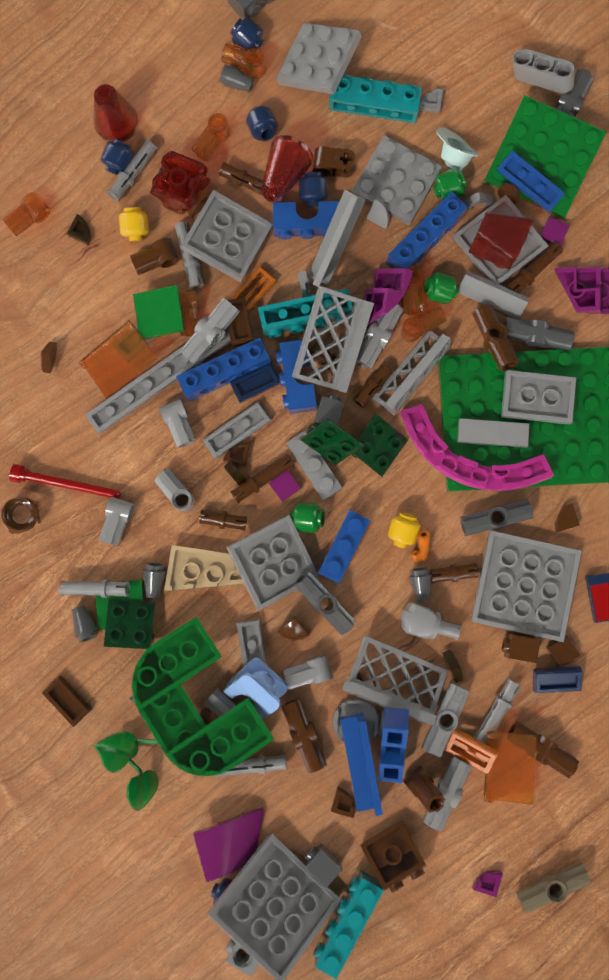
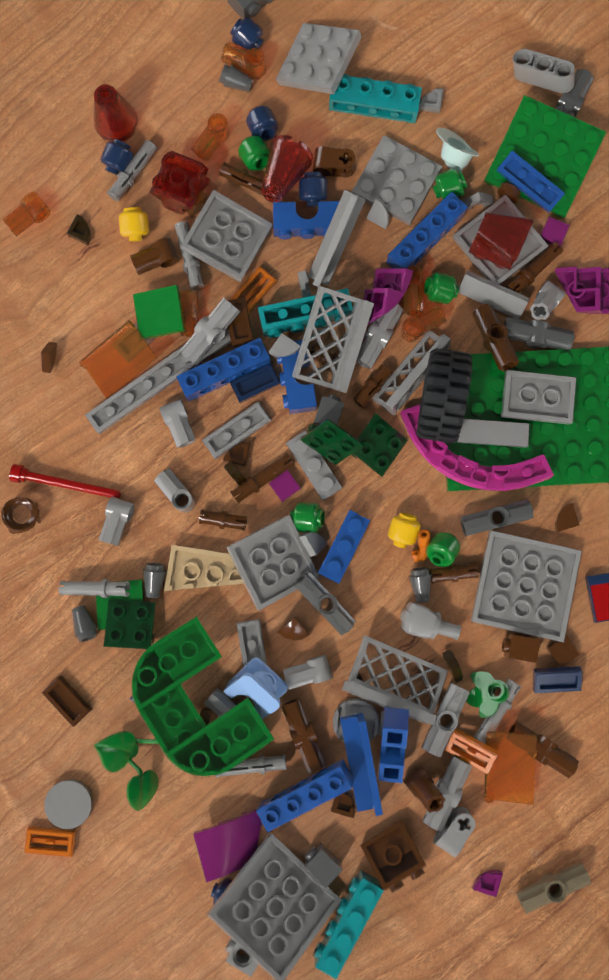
(50, 832): none -> orange tile
(68, 804): none -> light grey tile
(254, 153): none -> green head
(284, 347): none -> light grey tile
(305, 795): none -> blue brick
(313, 543): none -> light grey tile
(443, 549): none -> green head
(444, 395): none -> black tyre
(455, 833): none -> light grey piece
(484, 693): none -> green plate
(546, 300): none -> light grey piece

